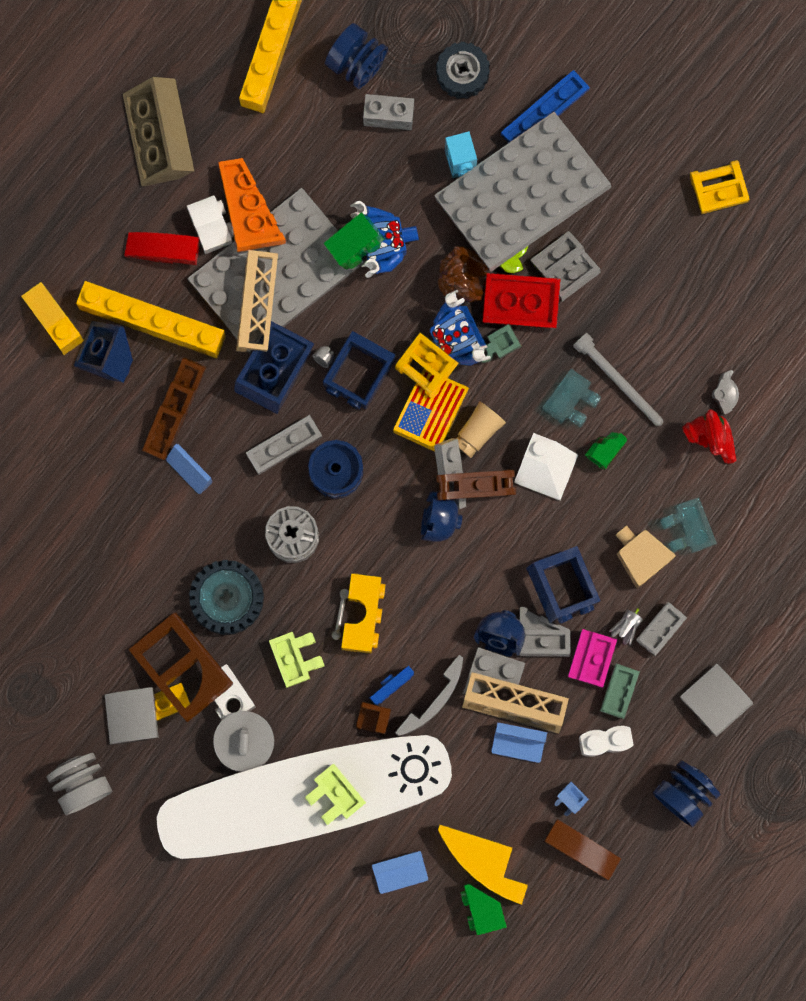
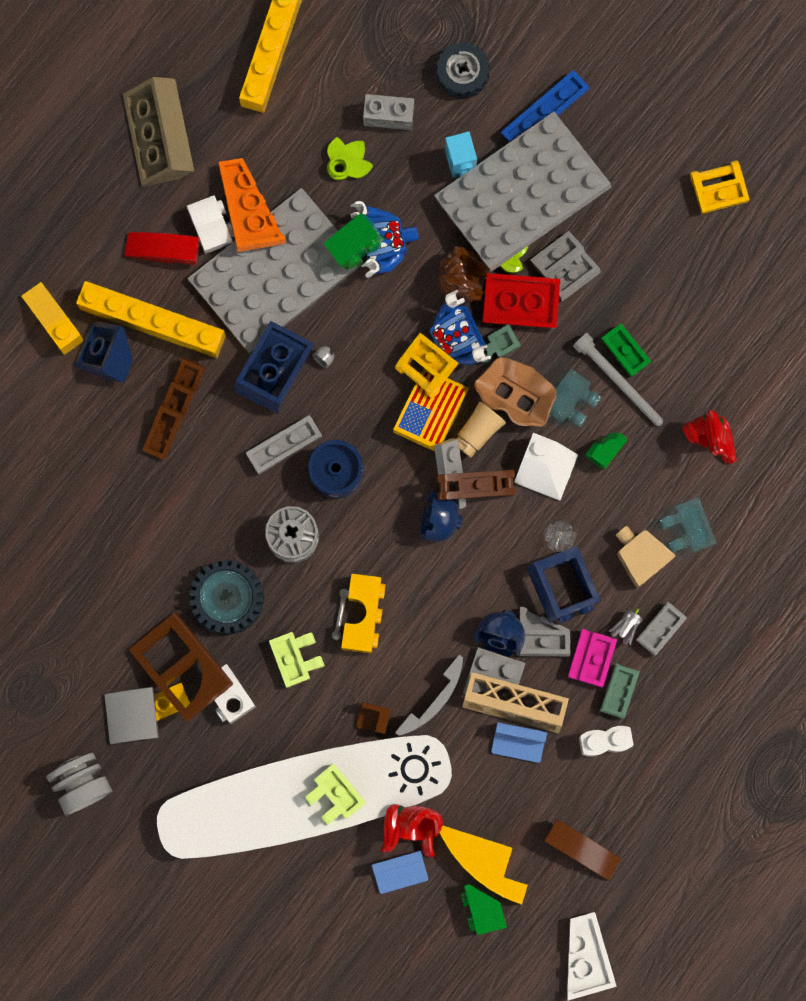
(188, 469): medium blue slope -> none
(243, 741): light grey shield -> none
(247, 301): tan fence -> none
(348, 156): none -> lime plate
(360, 58): dark blue wheel -> none
(372, 350): dark blue window -> none
(391, 684): blue plate -> none
(411, 824): none -> red hair
(524, 382): none -> medium nougat piece
(560, 536): none -> clear gear
(572, 798): medium blue tile -> none
(587, 960): none -> white wing
(626, 350): none -> green plate
(686, 793): dark blue wheel -> none
(716, 700): light grey slope -> none
(726, 393): light grey piece -> none

